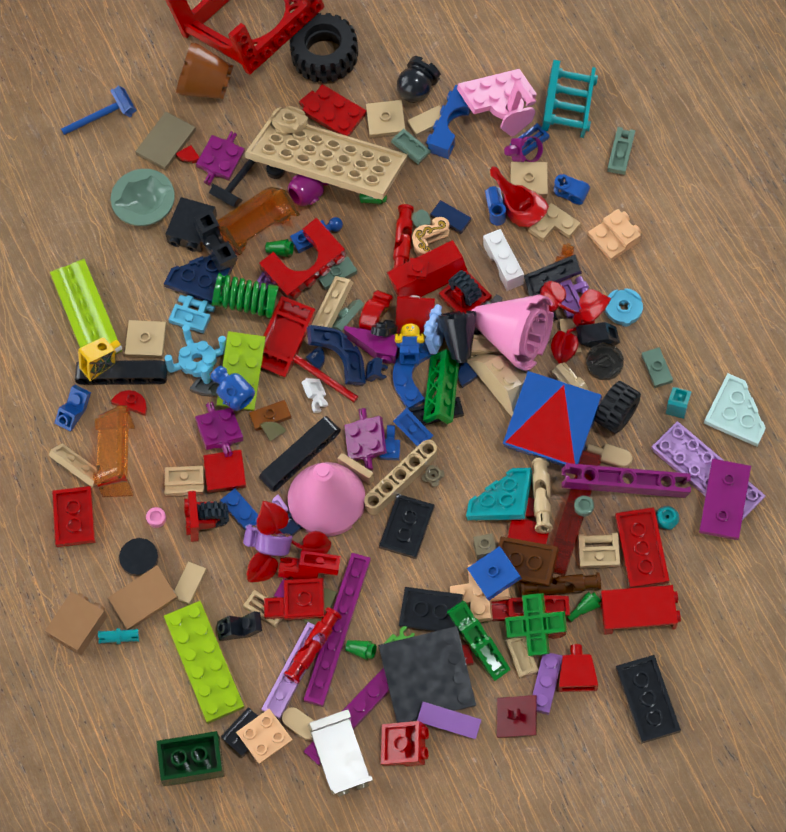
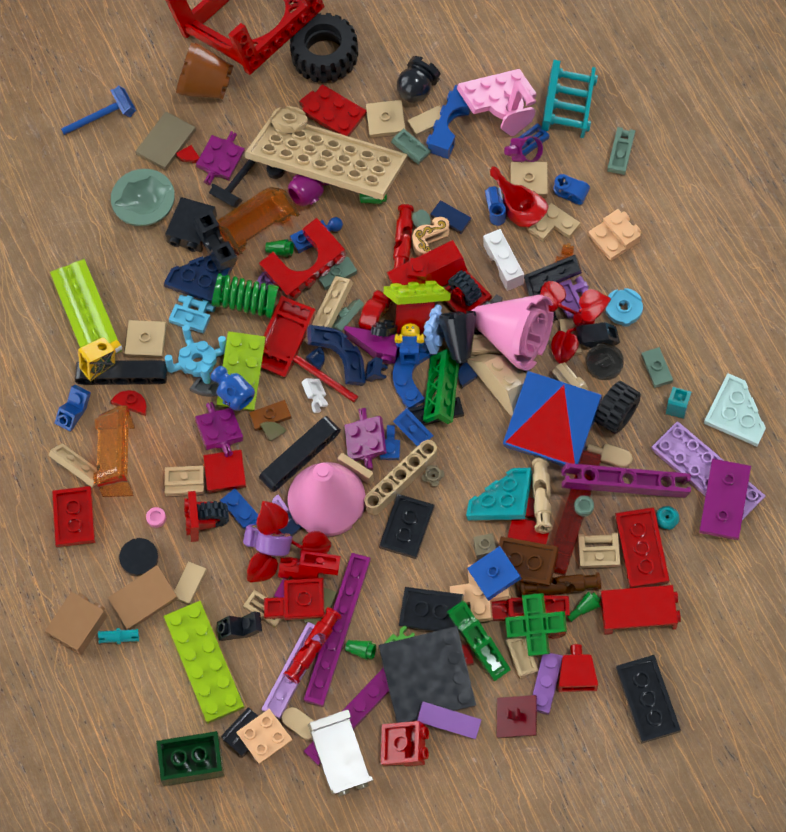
(416, 292): none -> lime plate

